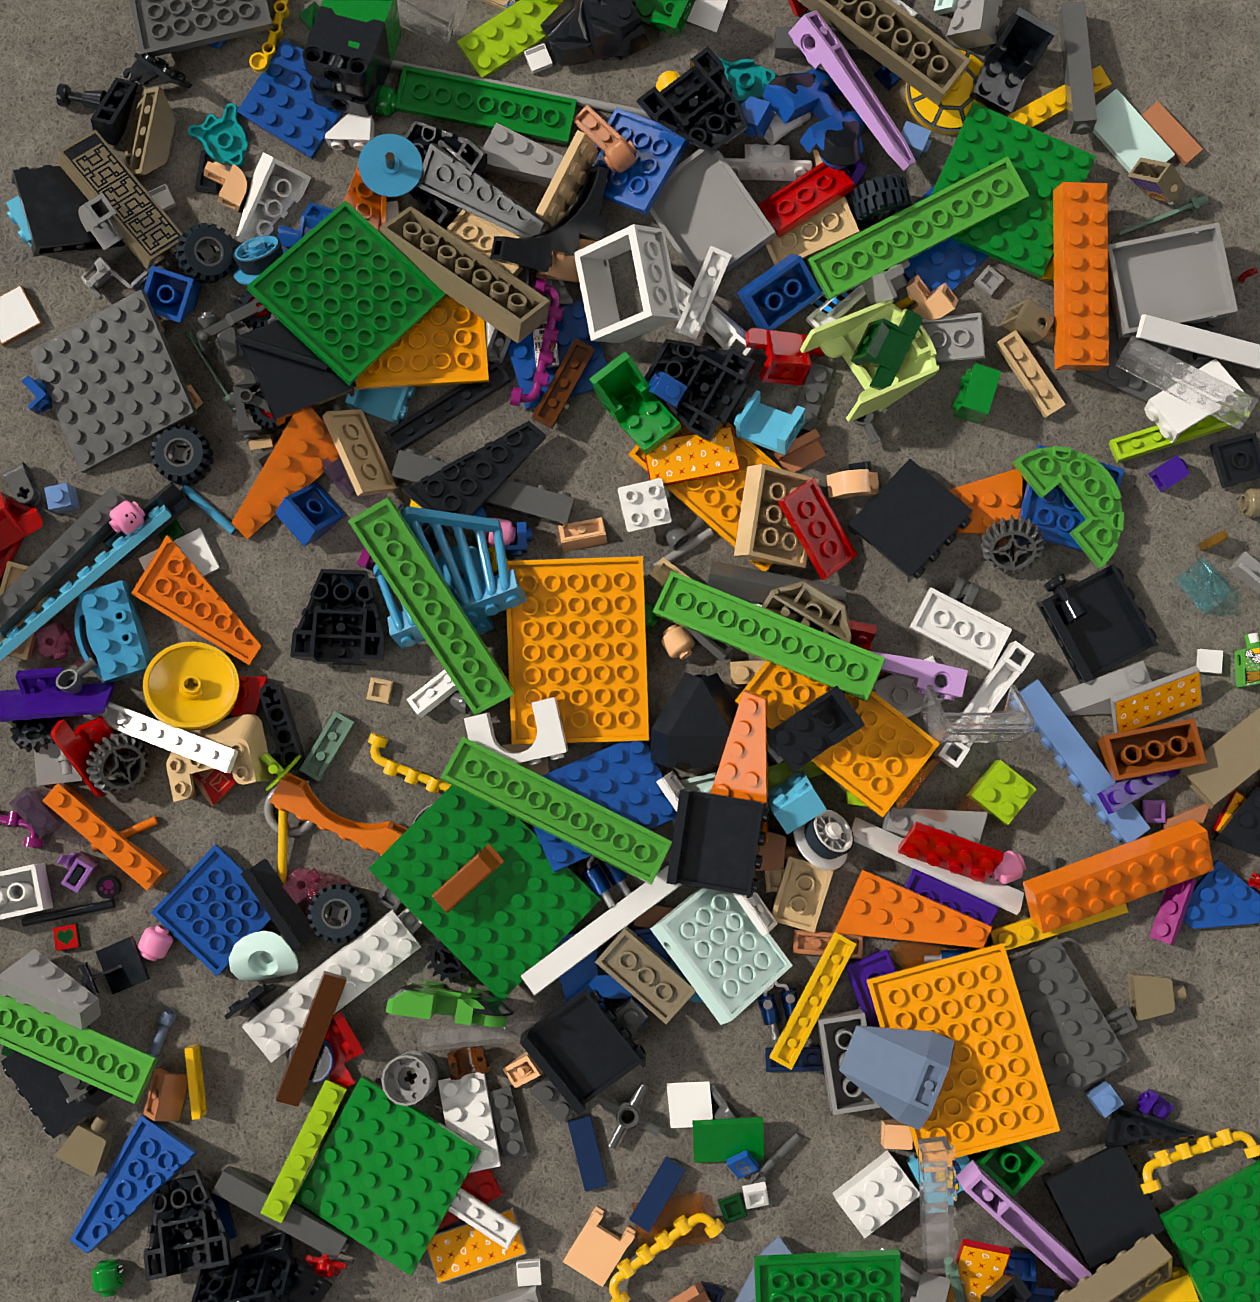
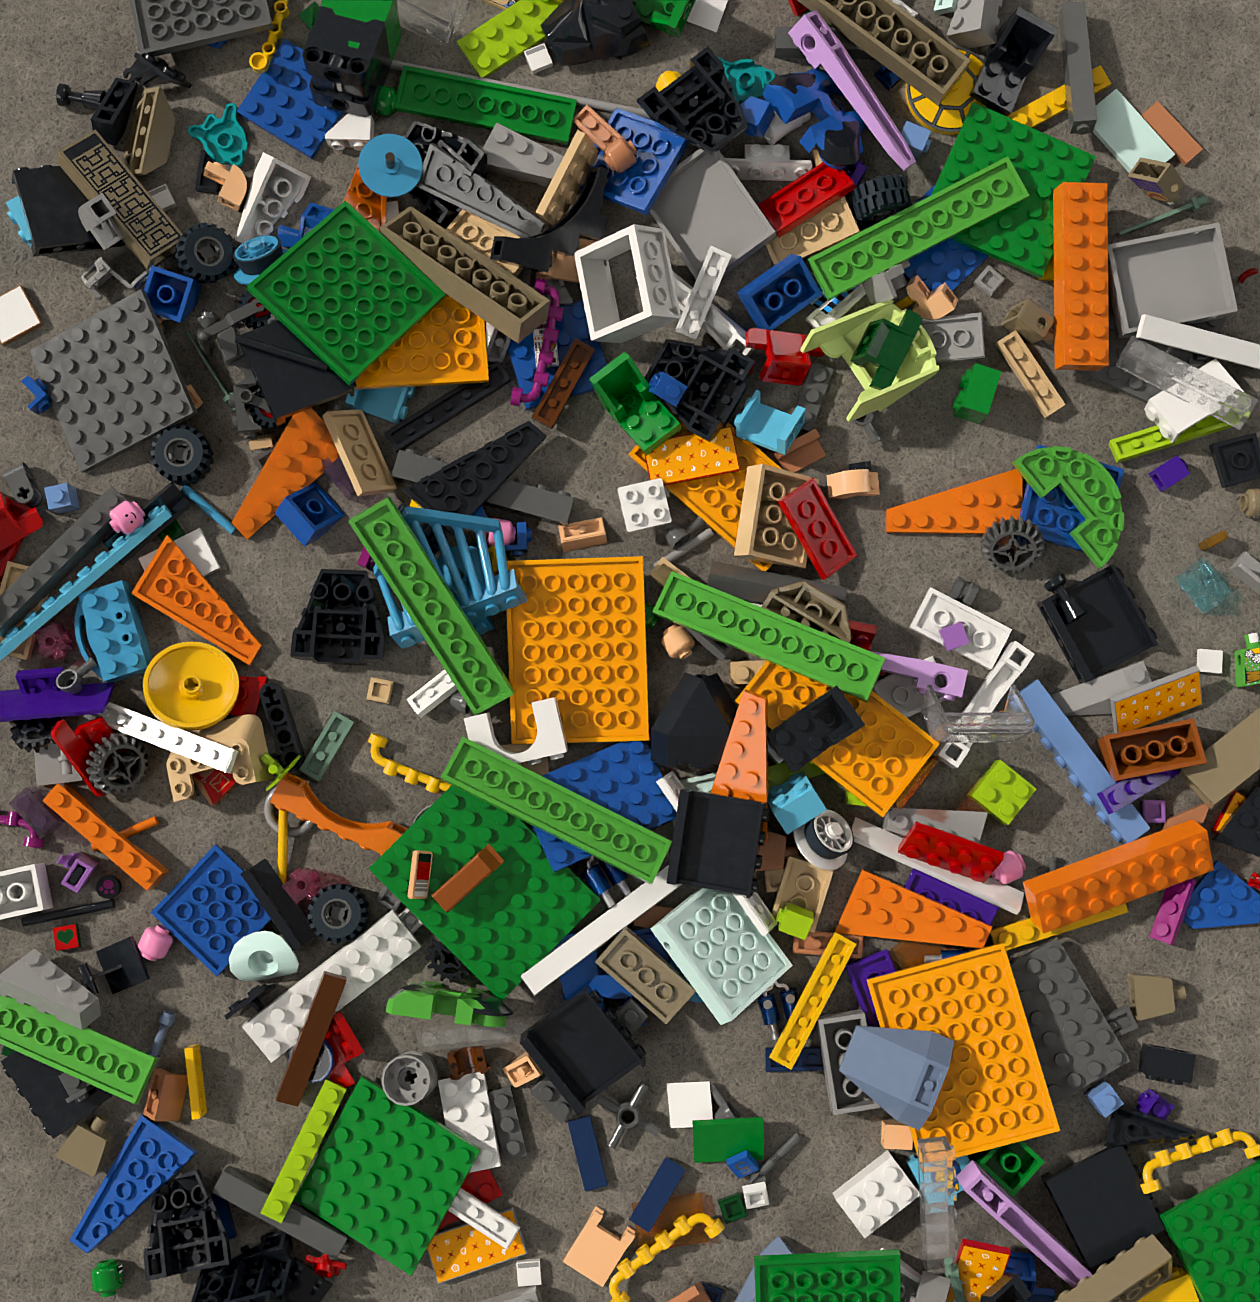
(420, 874): none -> slope
(795, 920): none -> lime brick
(911, 520): black panel -> none
(953, 636): none -> medium lavender tile
(1166, 1063): none -> black brick

